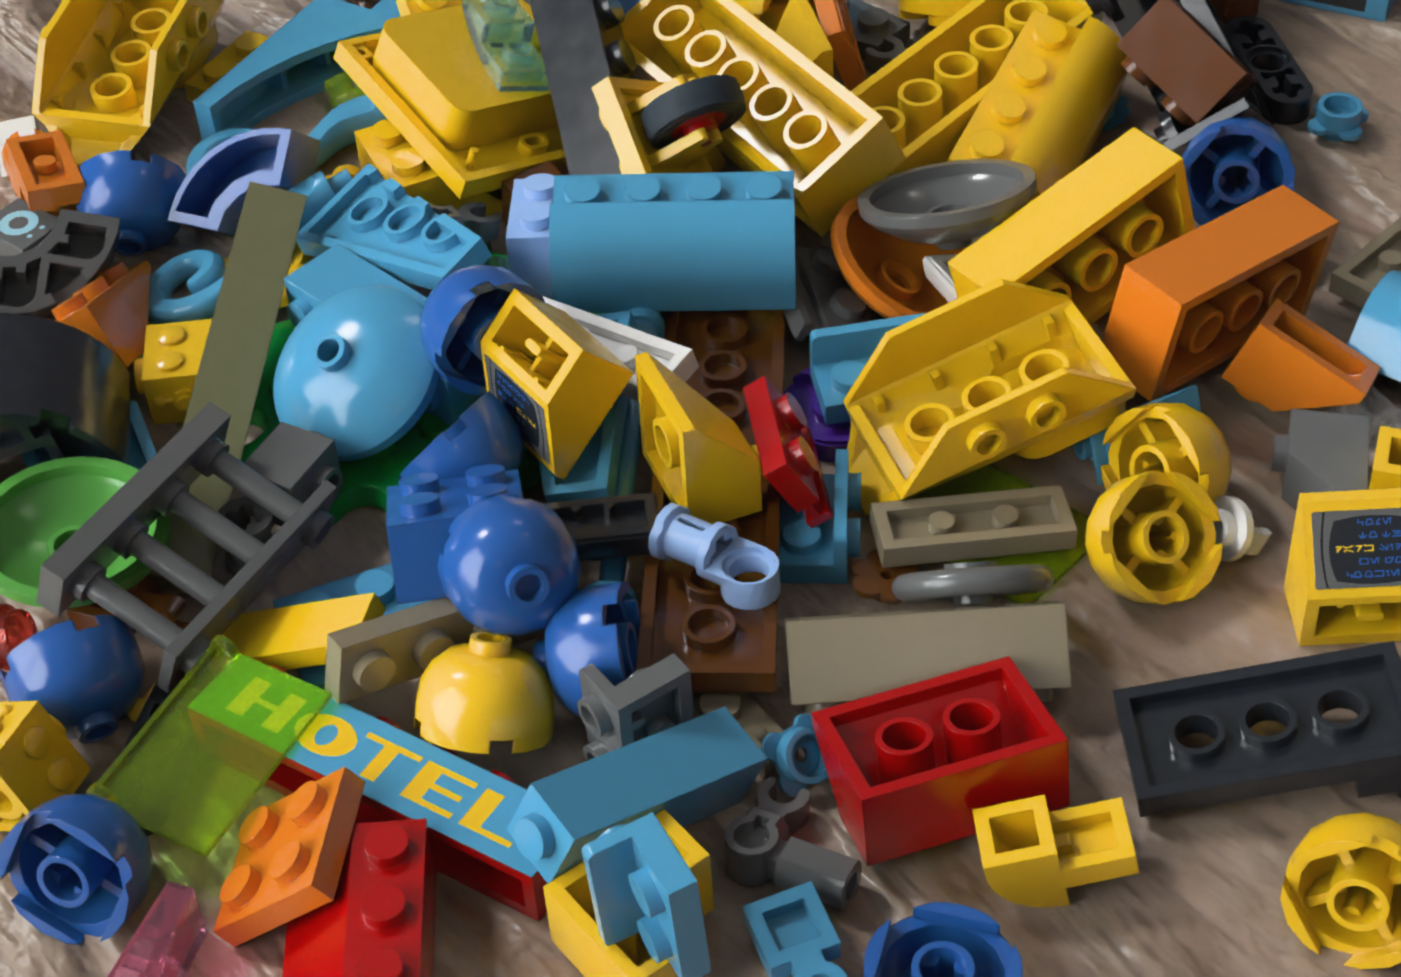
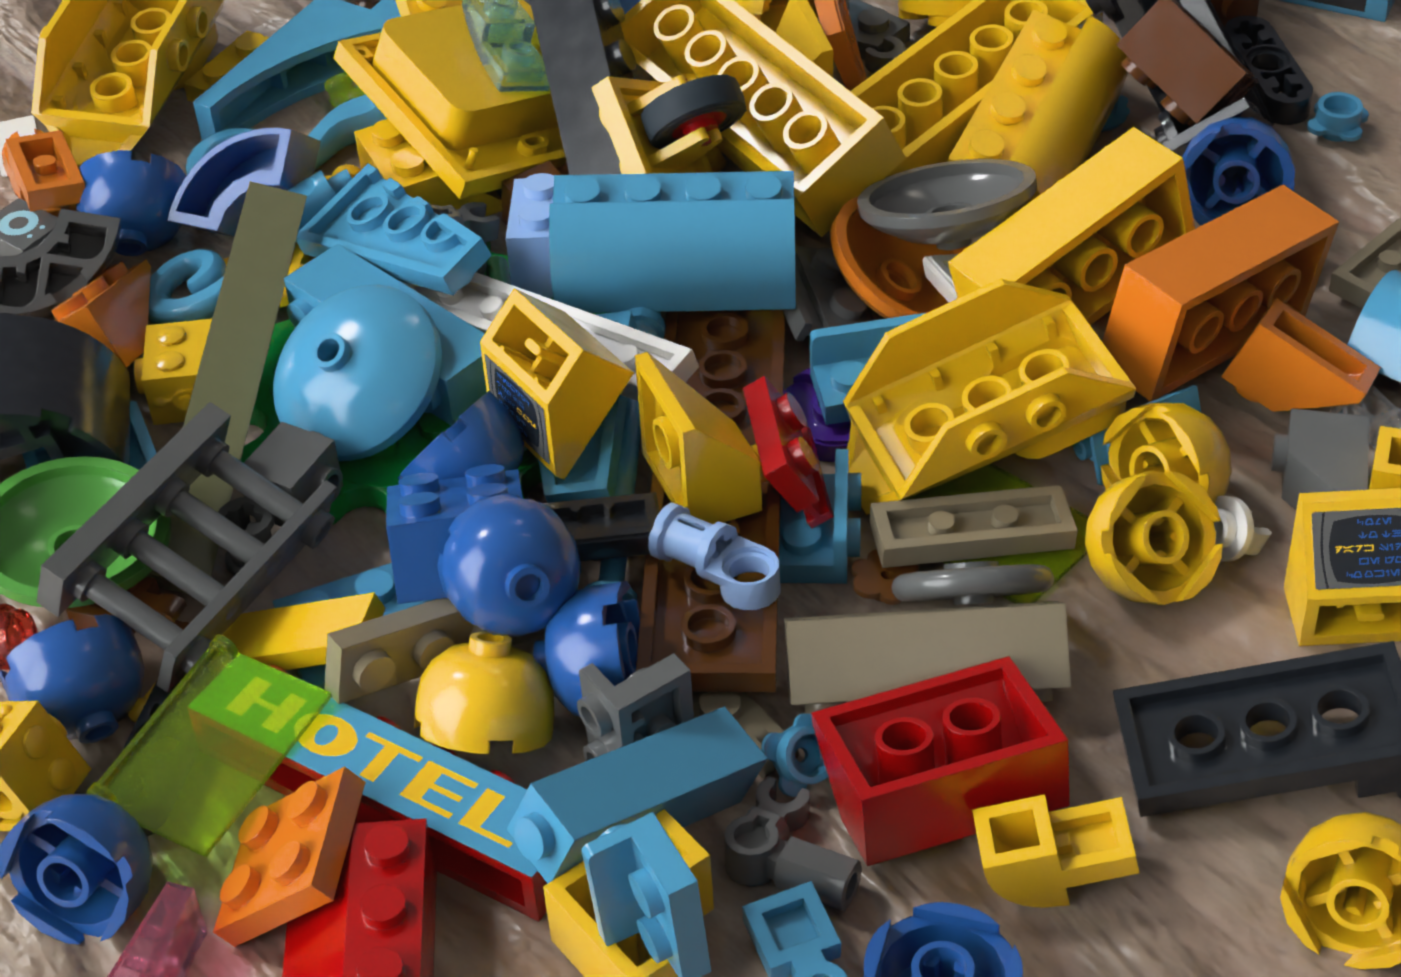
(459, 316): blue cylinder -> none

